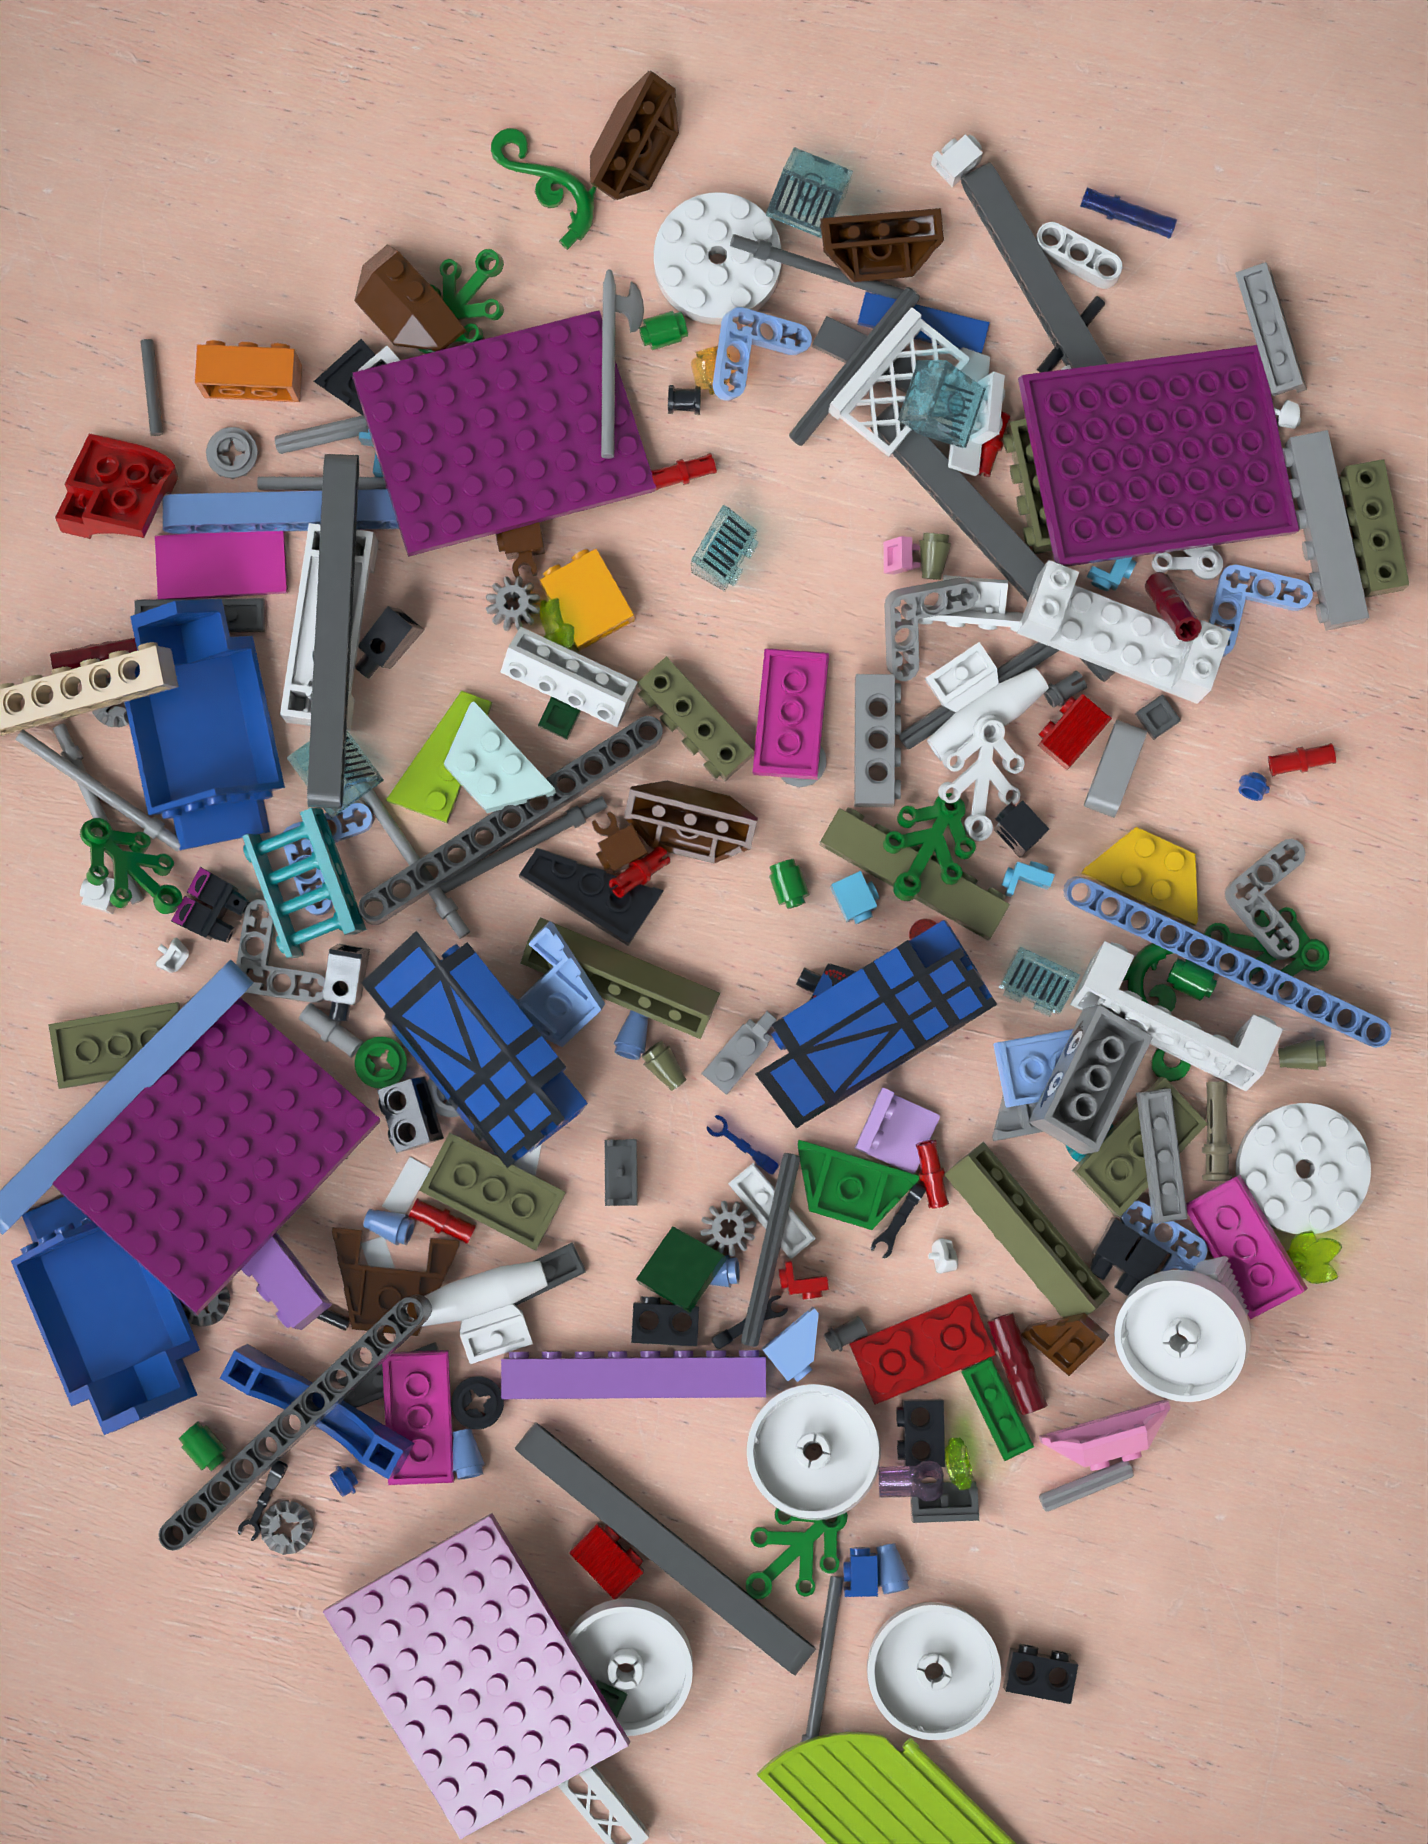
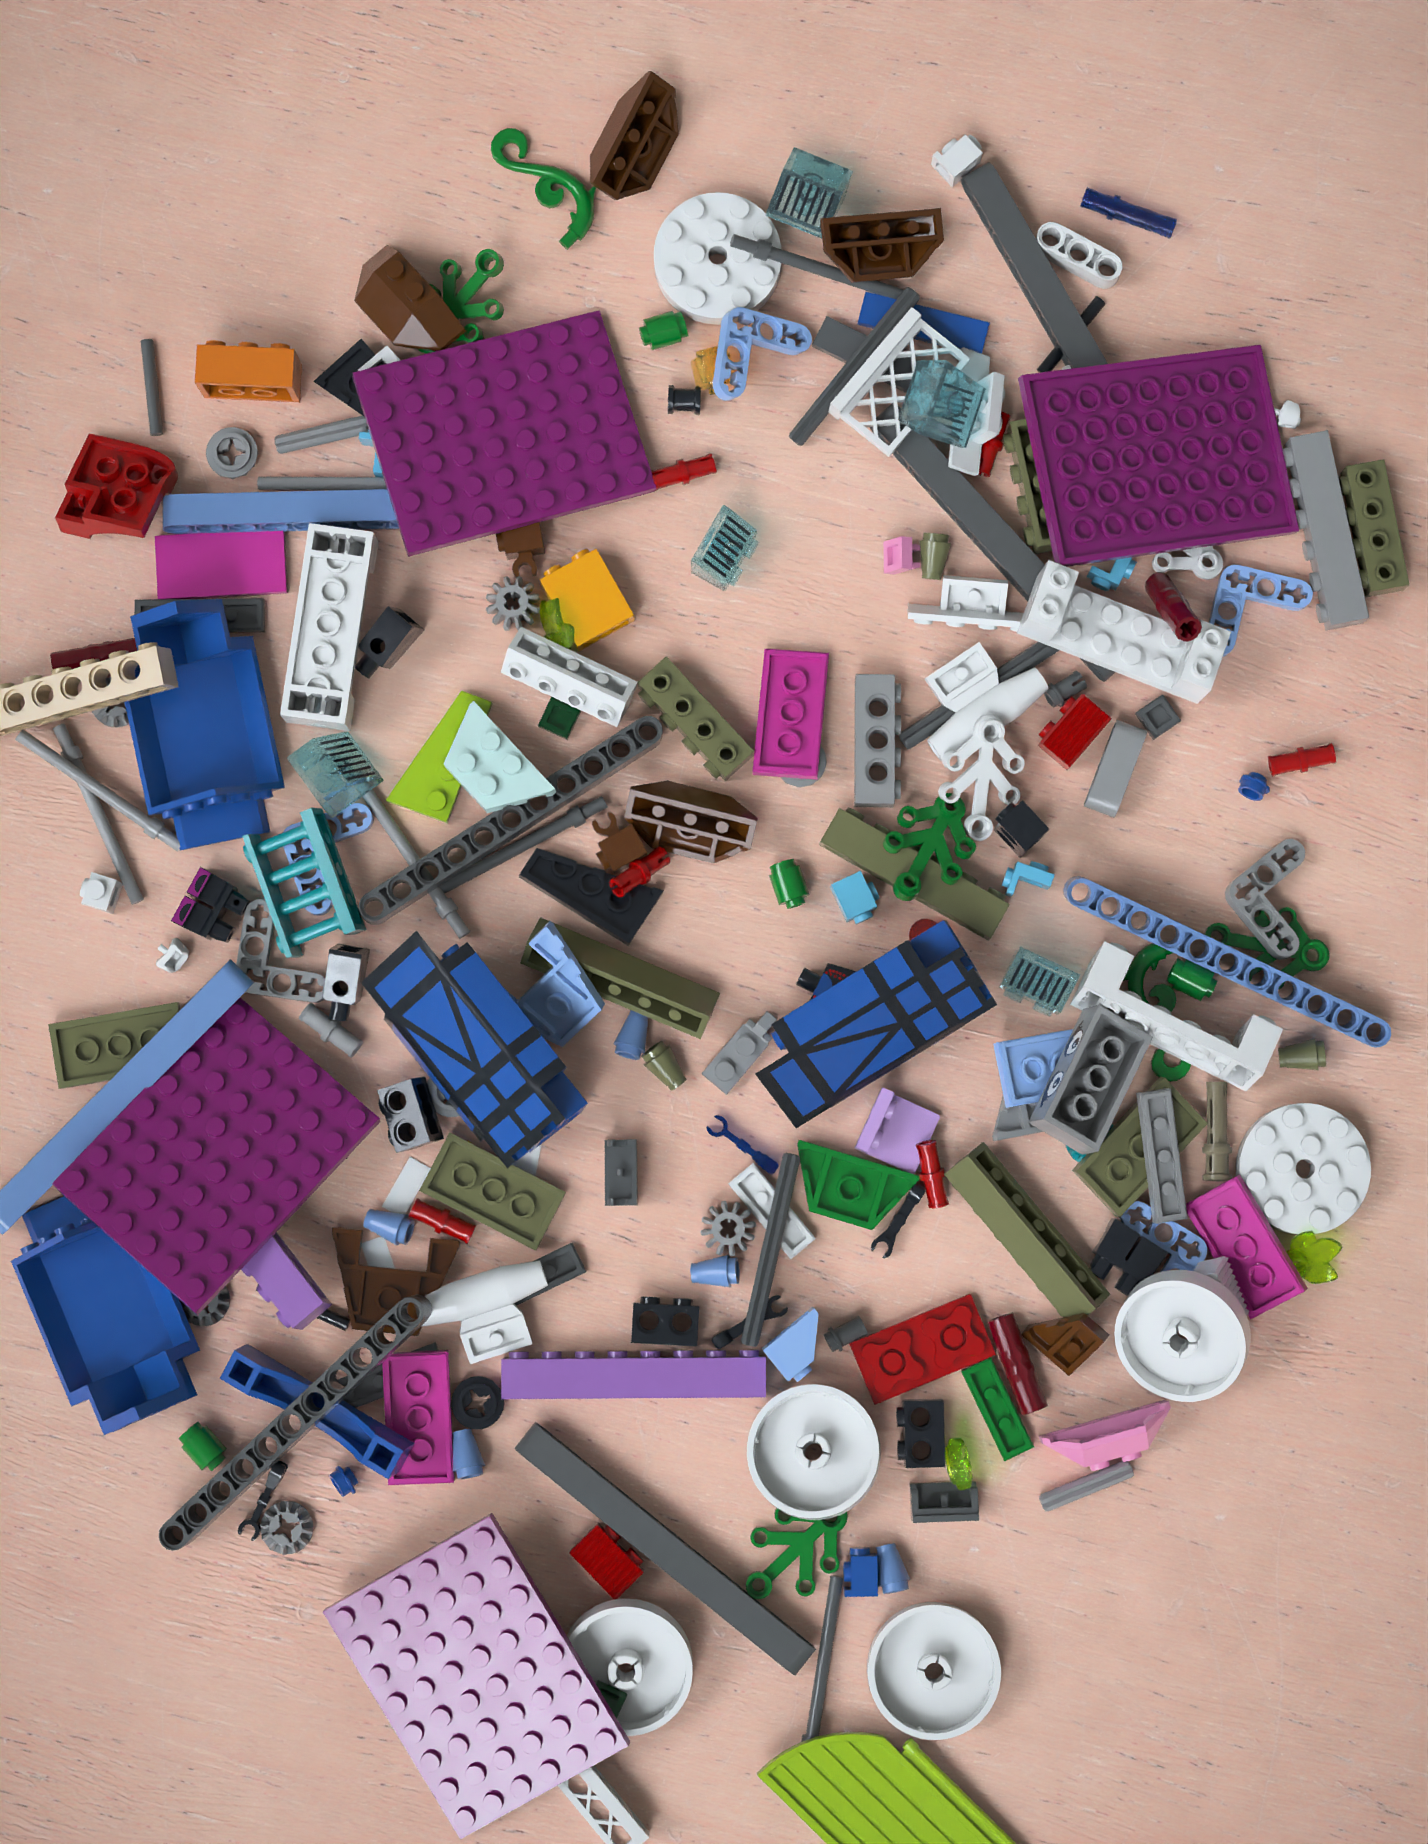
(128, 863): green plant -> none
(333, 631): dark grey beam -> none
(377, 1047): green gear -> none
(633, 309): light grey piece -> none
(681, 1269): dark green tile -> none
(809, 1287): red bracket -> none
(906, 1481): clear purple piece -> none
(915, 610): light grey beam -> none
(944, 1256): white piece -> none
(1038, 1682): black brick -> none
(1151, 873): yellow wing -> none
(1270, 329): light grey fence -> none

